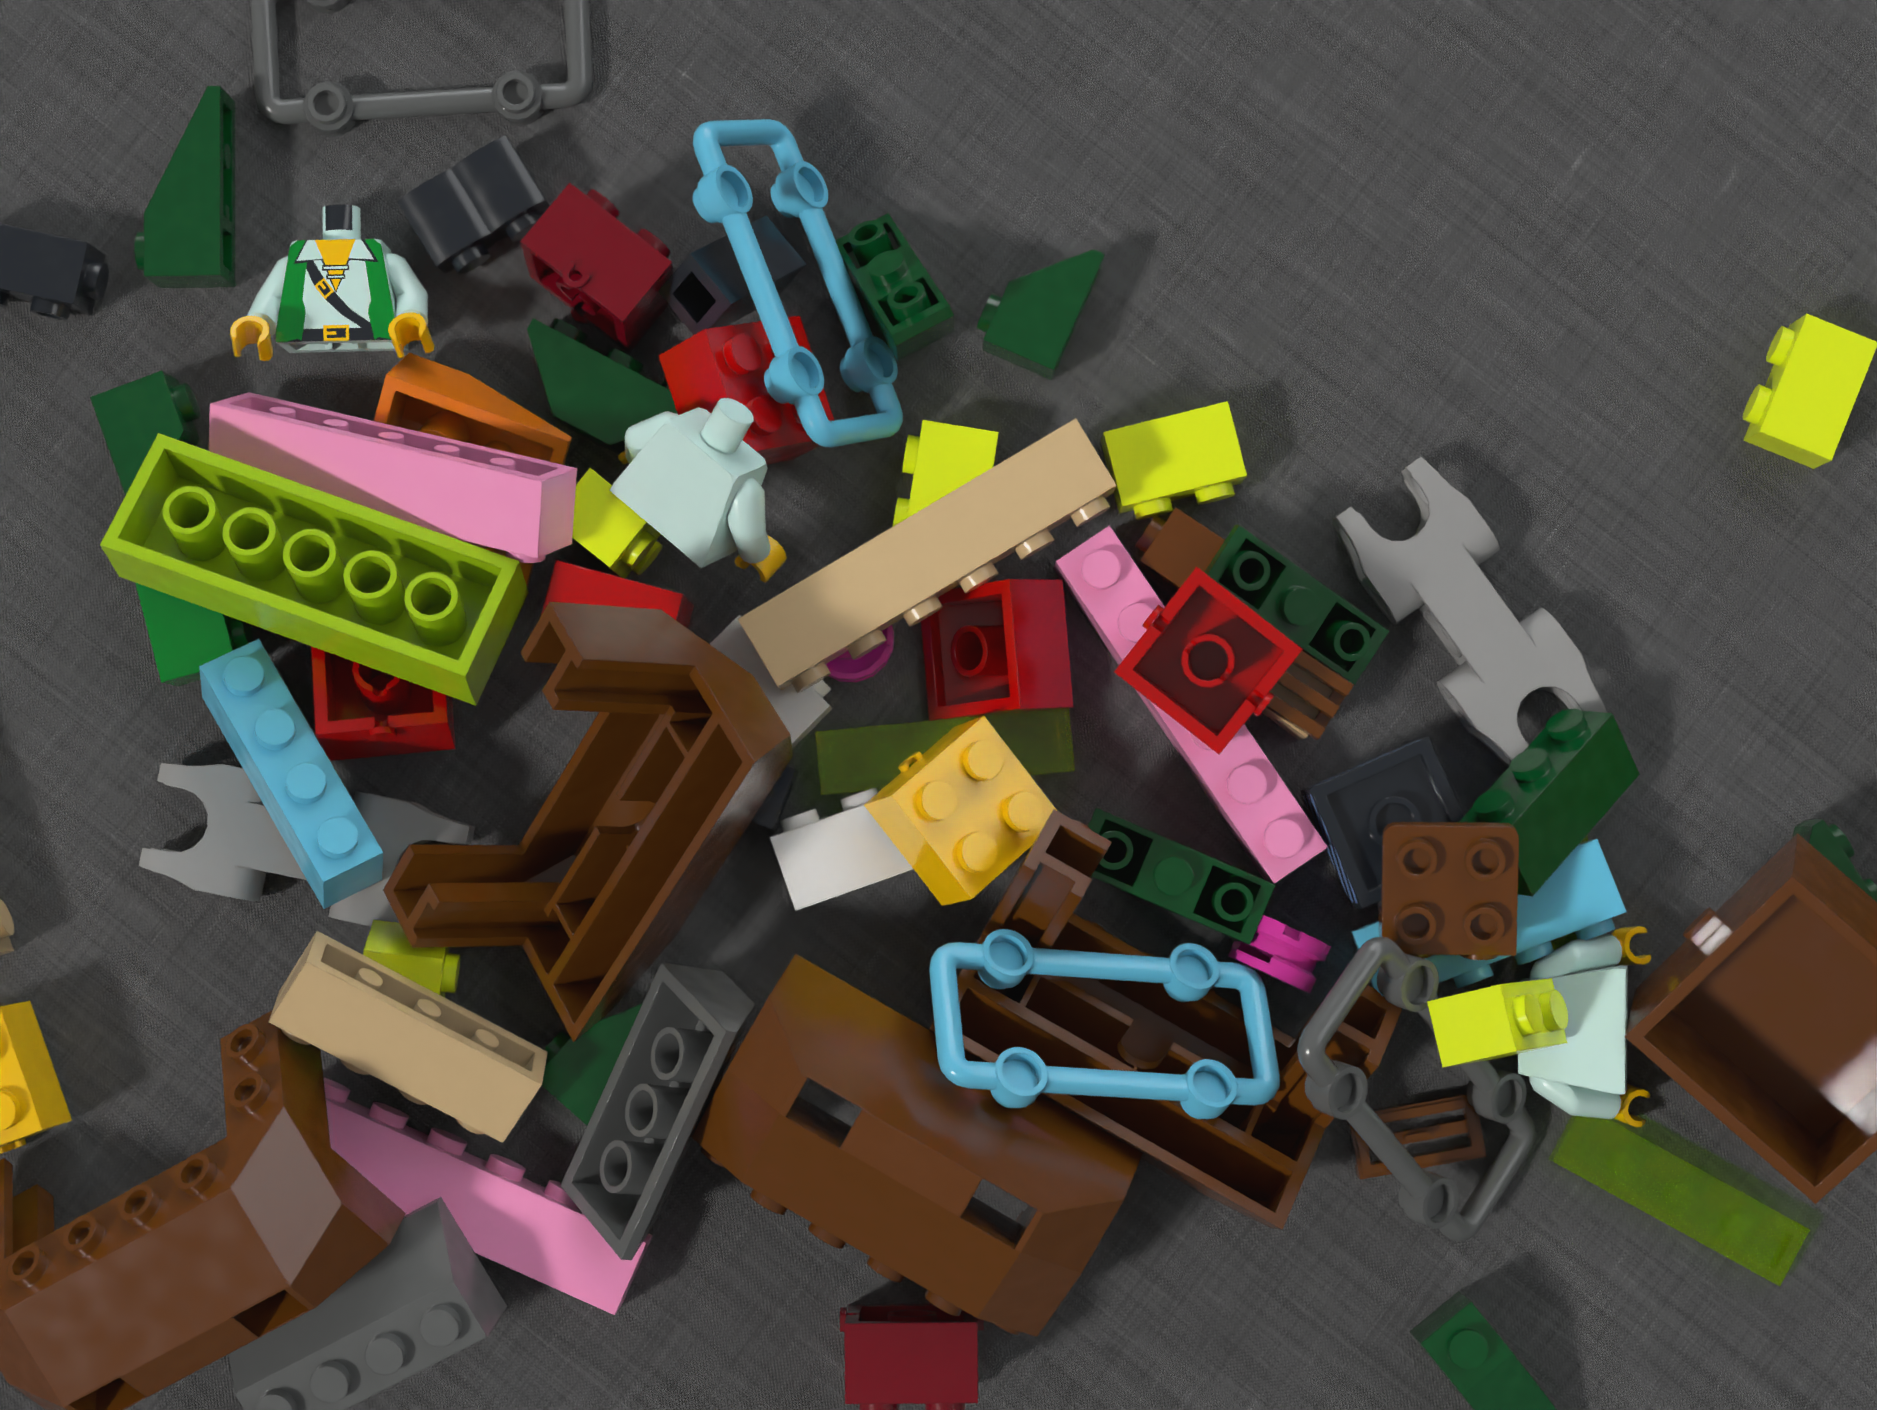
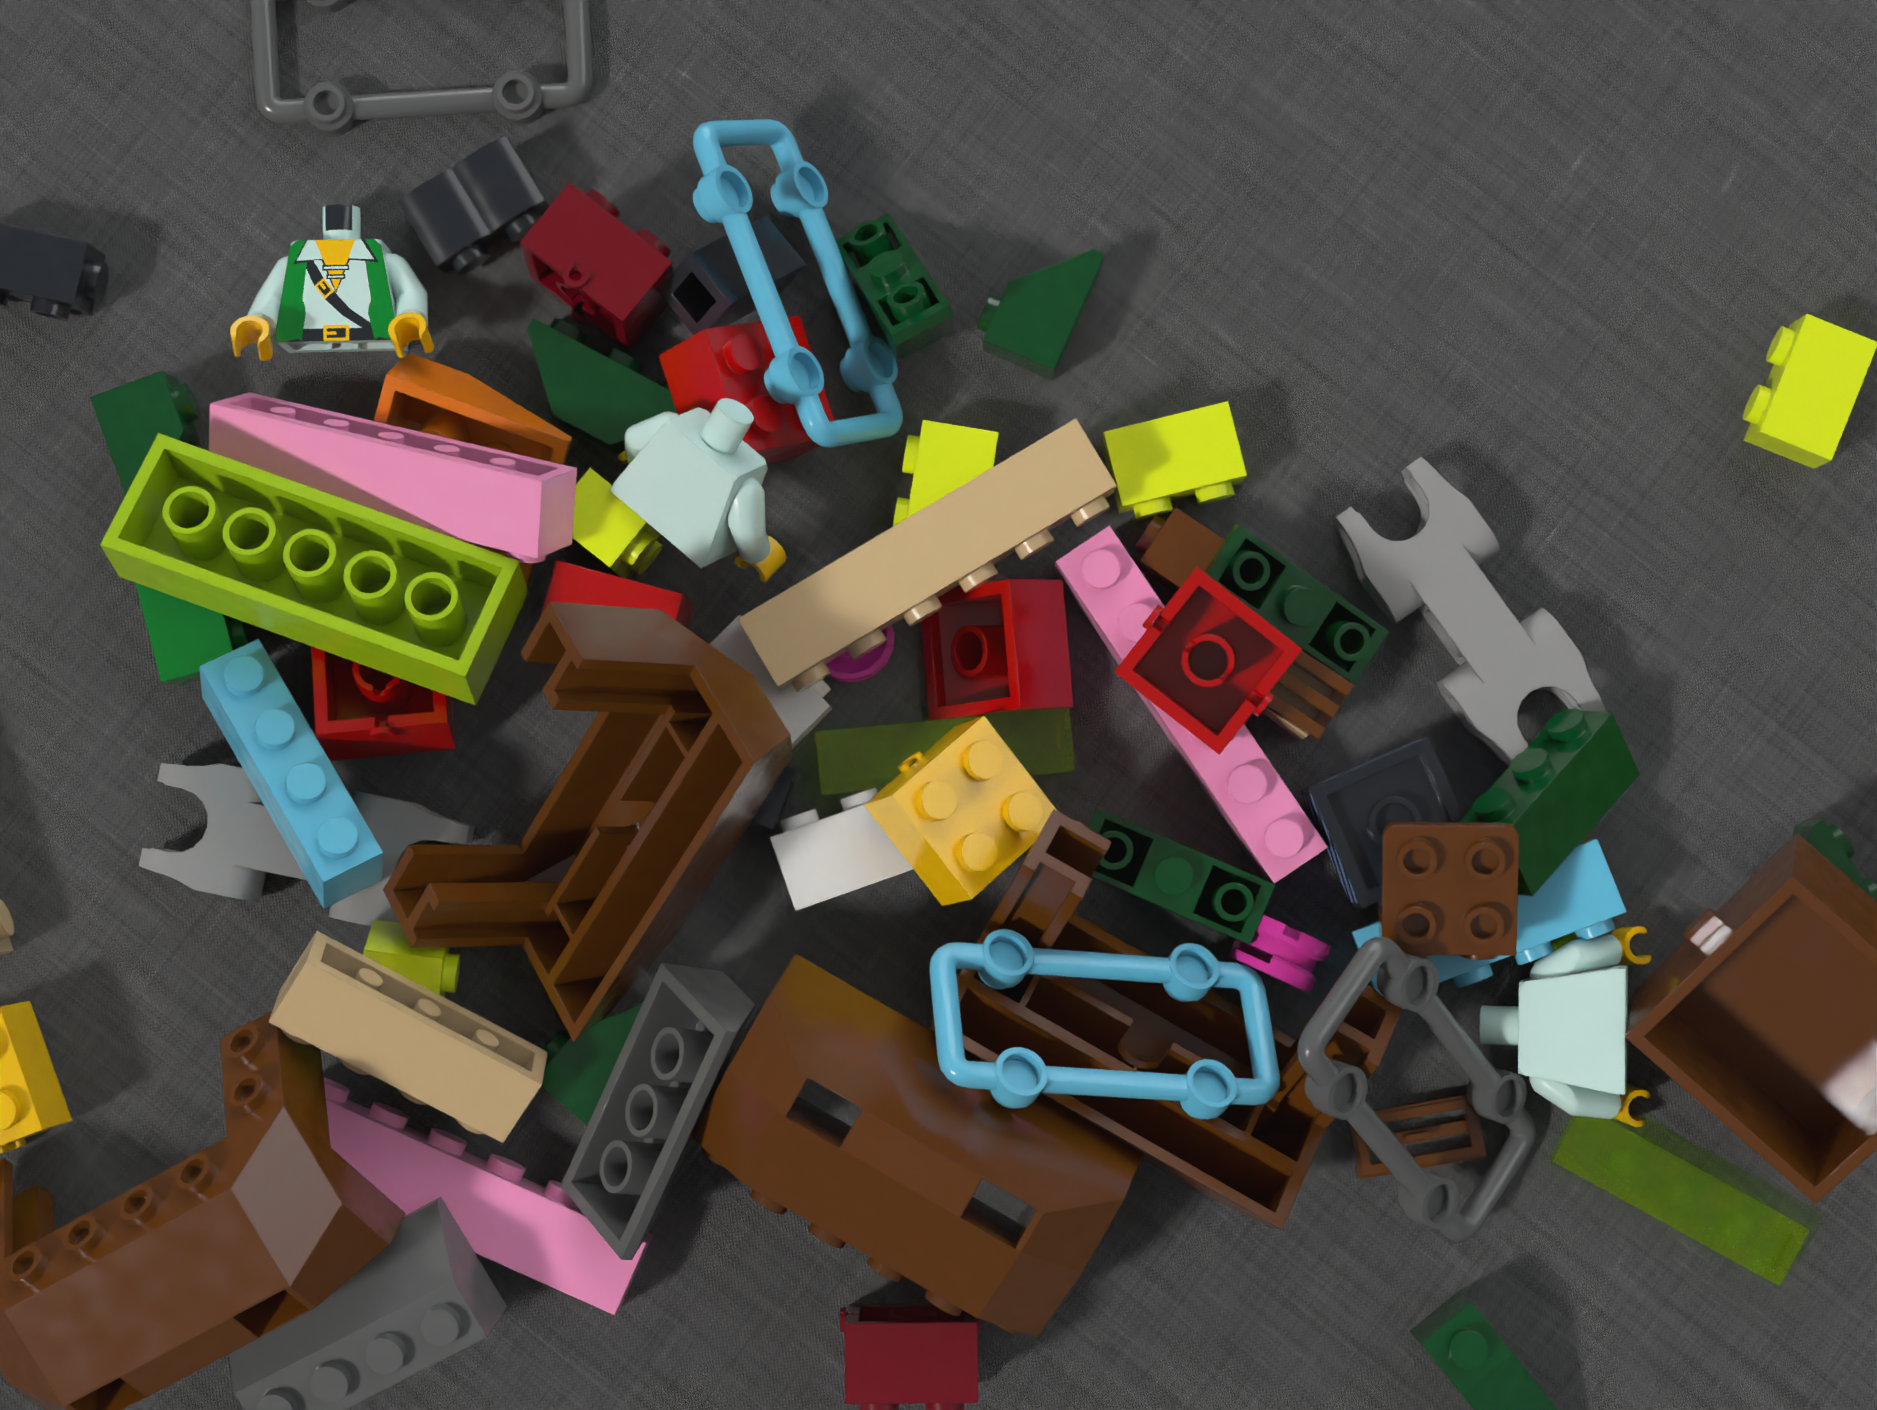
(192, 211): dark green slope -> none
(1498, 1021): neon yellow brick -> none

